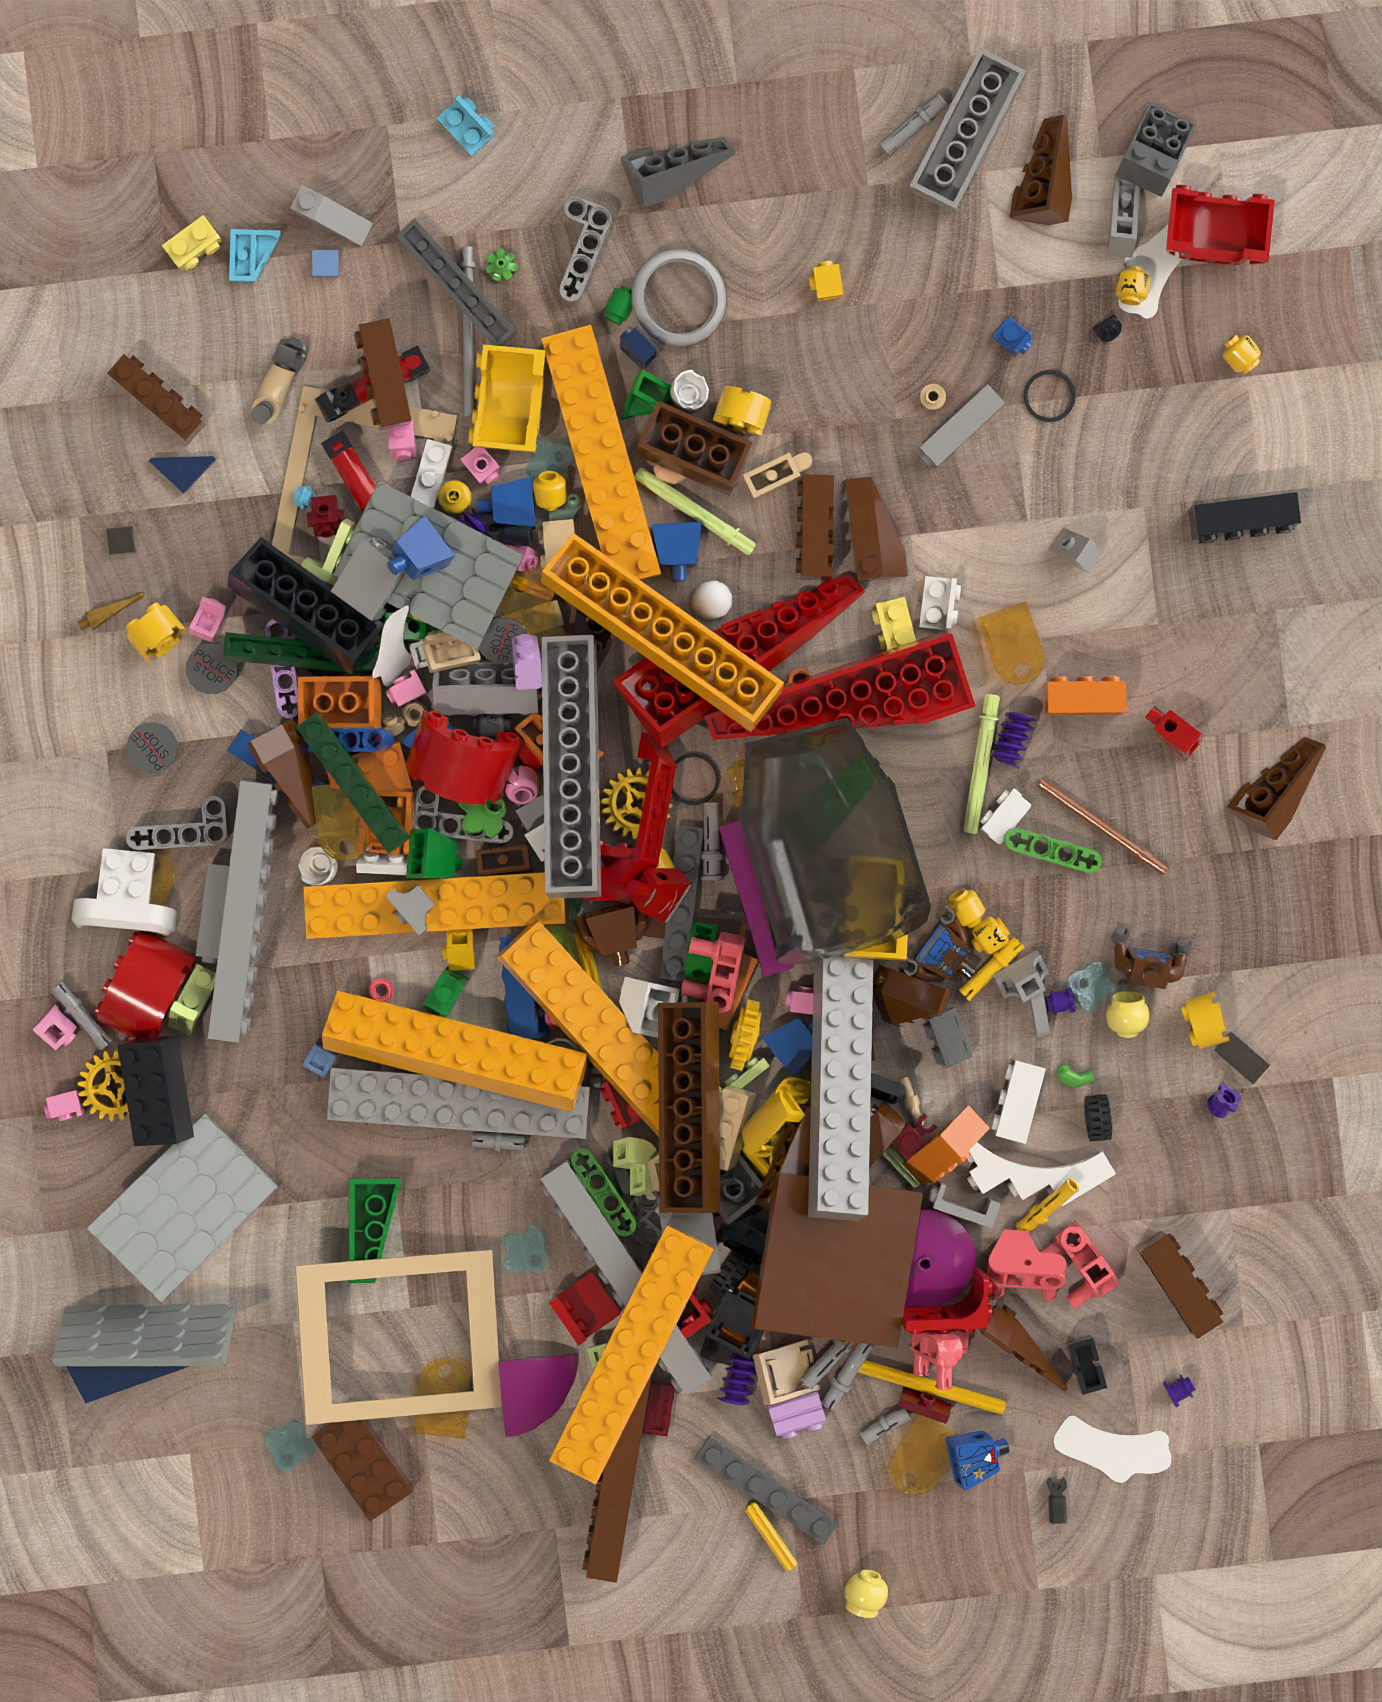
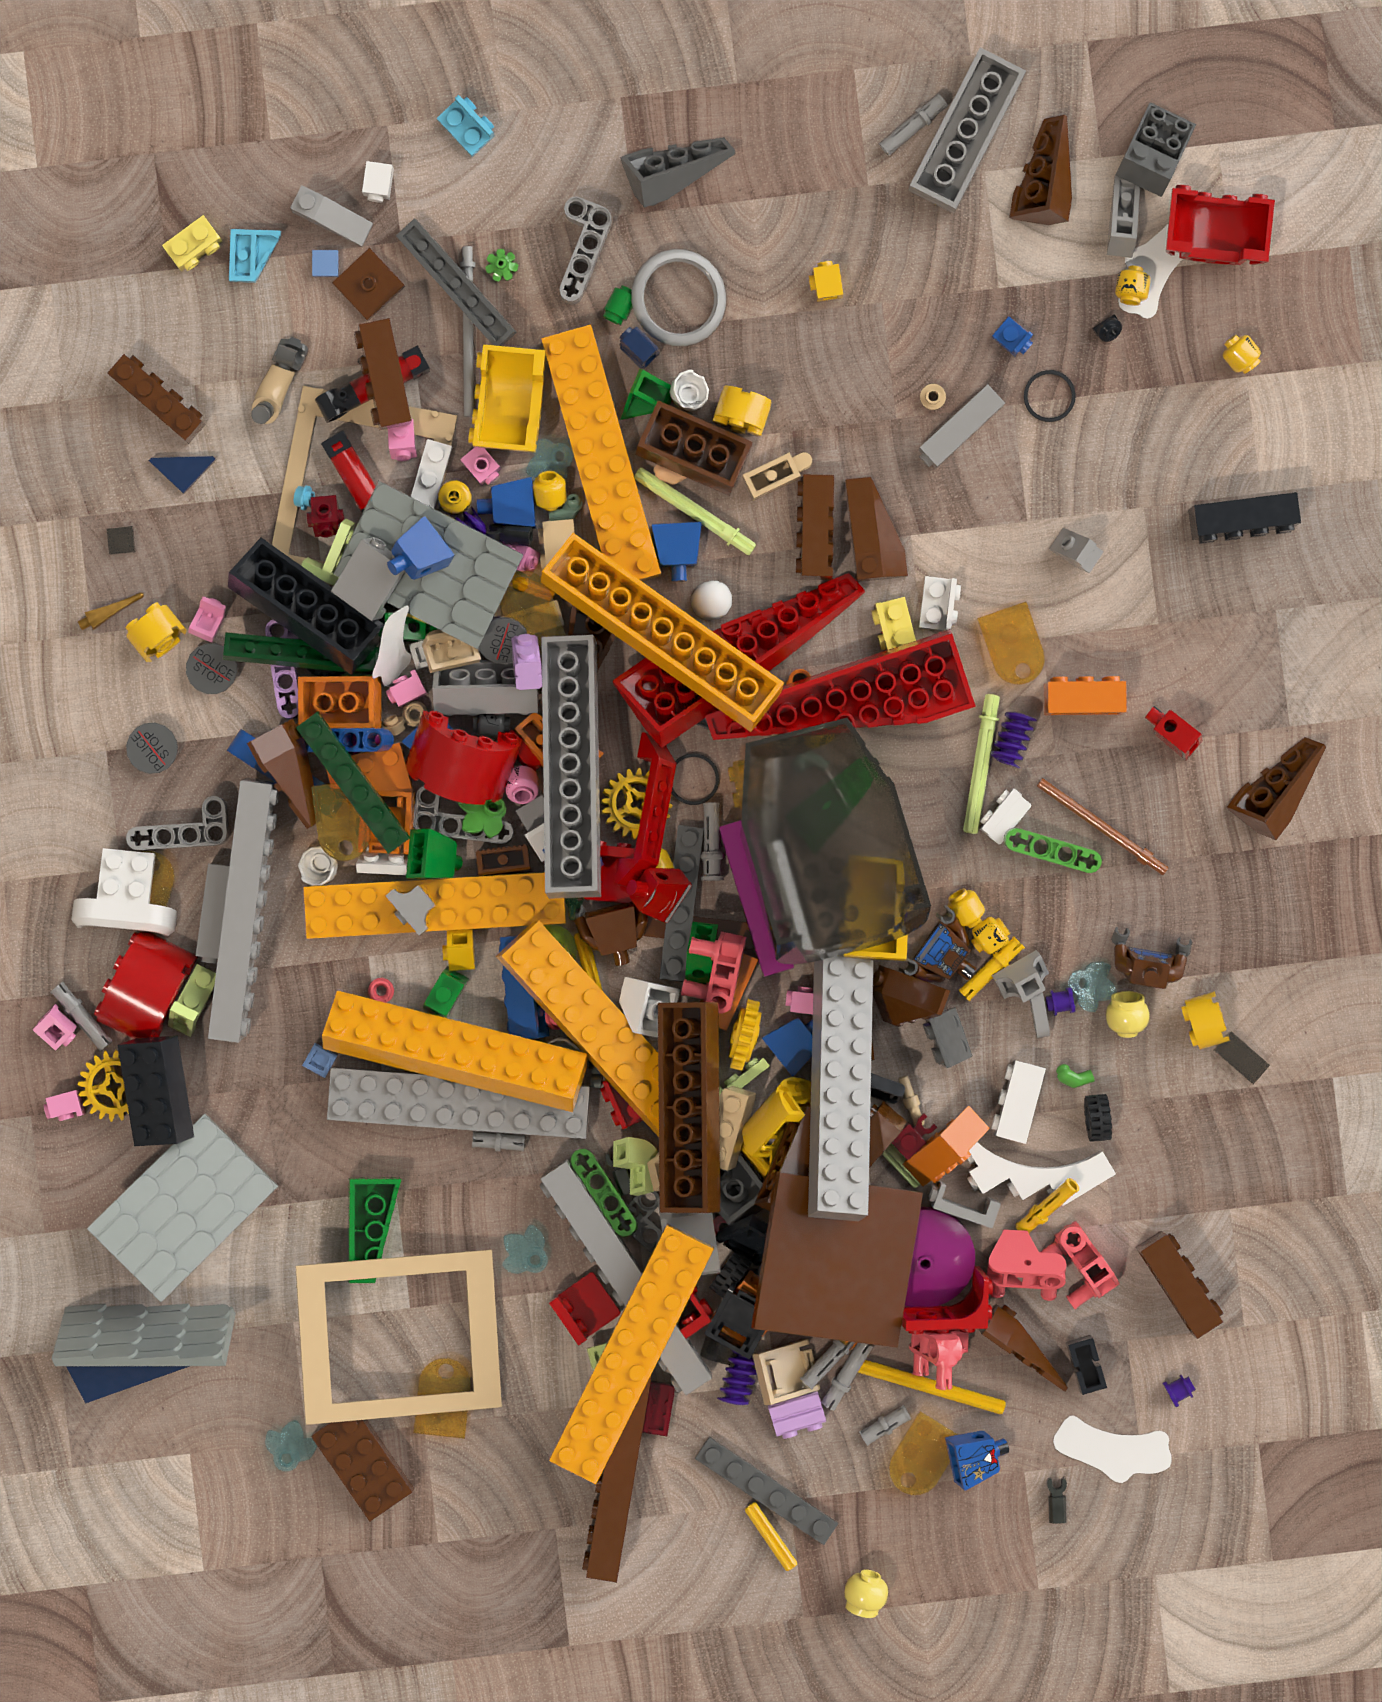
(368, 284): none -> reddish brown plate
(377, 181): none -> white brick
(534, 1389): magenta brick -> none
(924, 1405): dark red plate -> none
(1223, 1102): dark purple brick -> none

